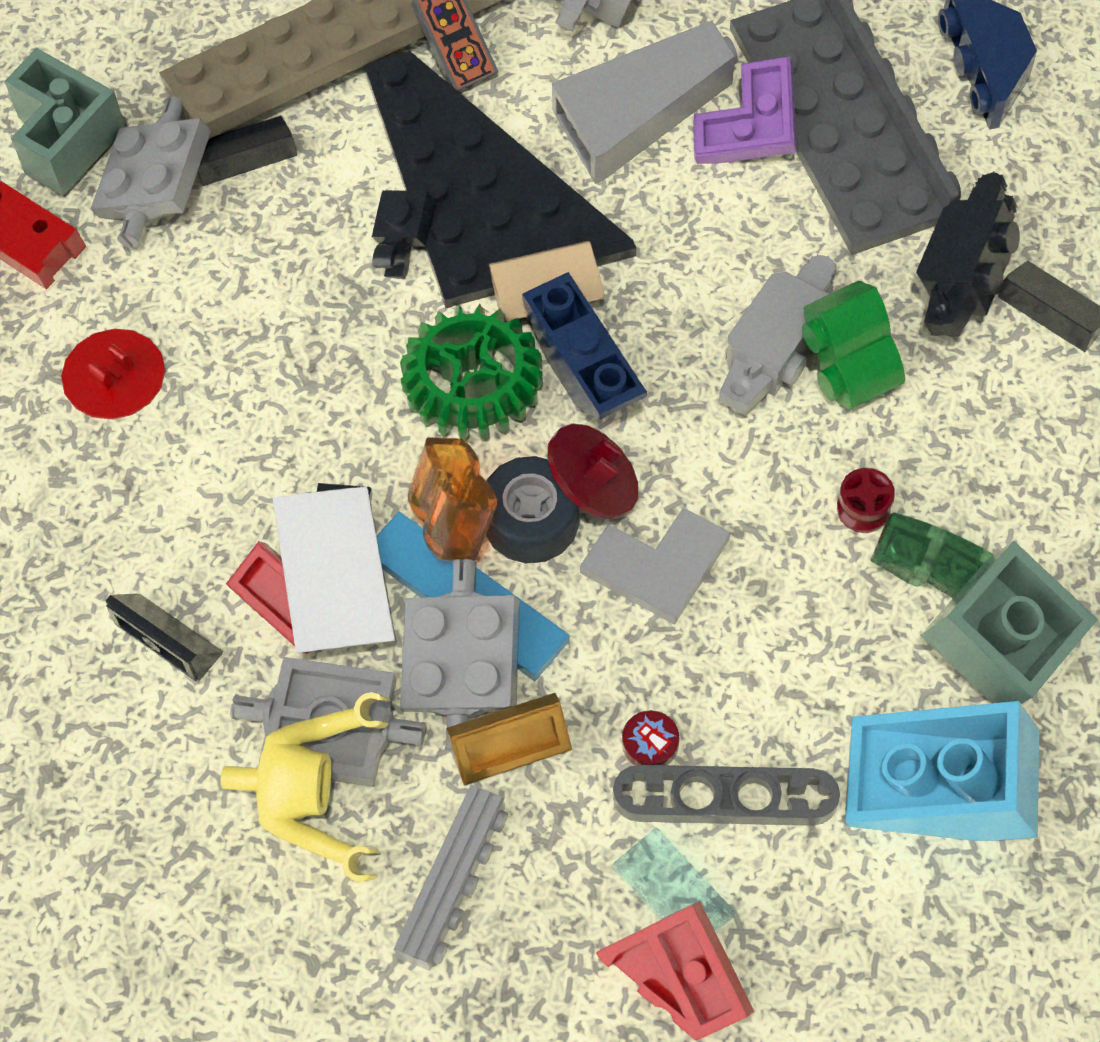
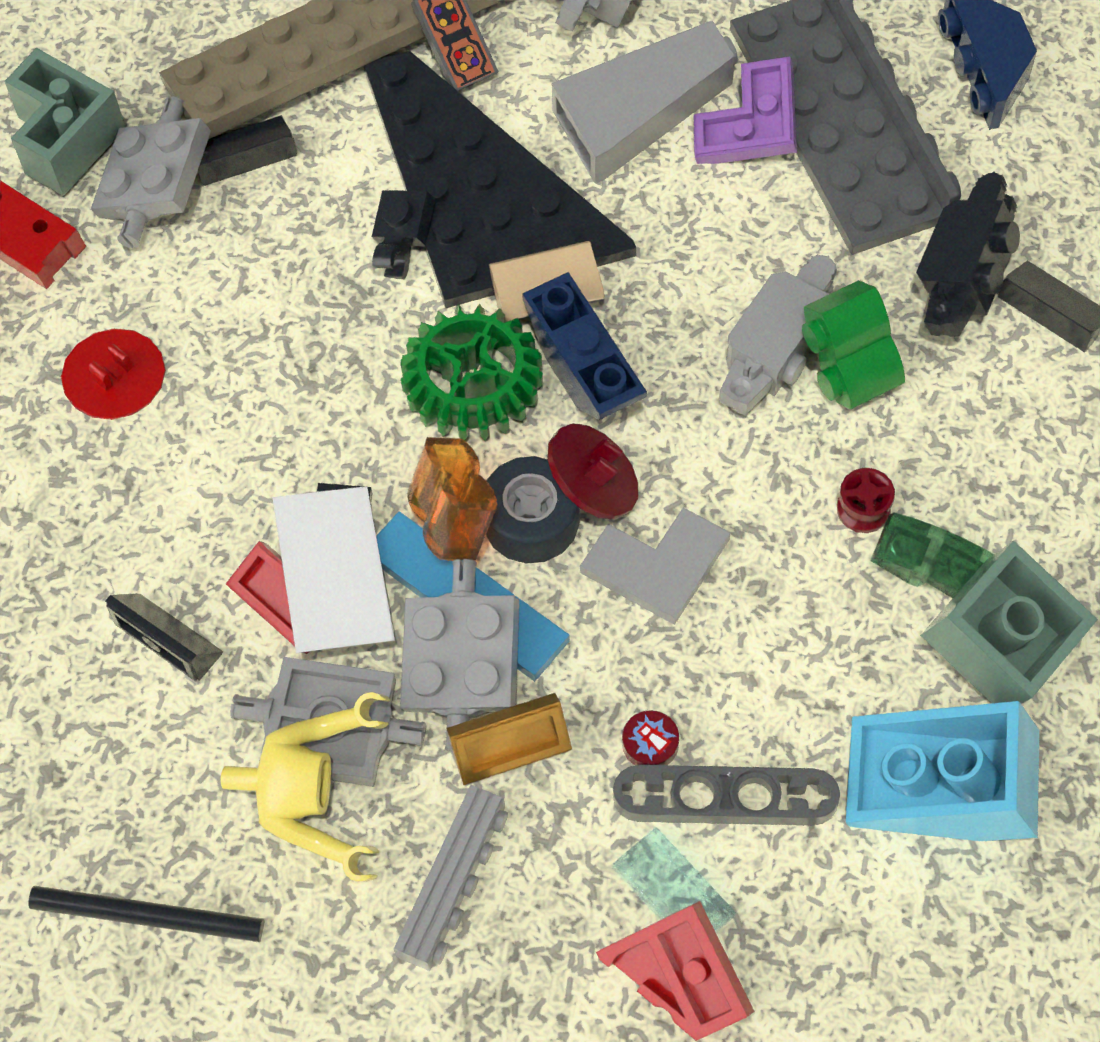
(146, 913): none -> black bar

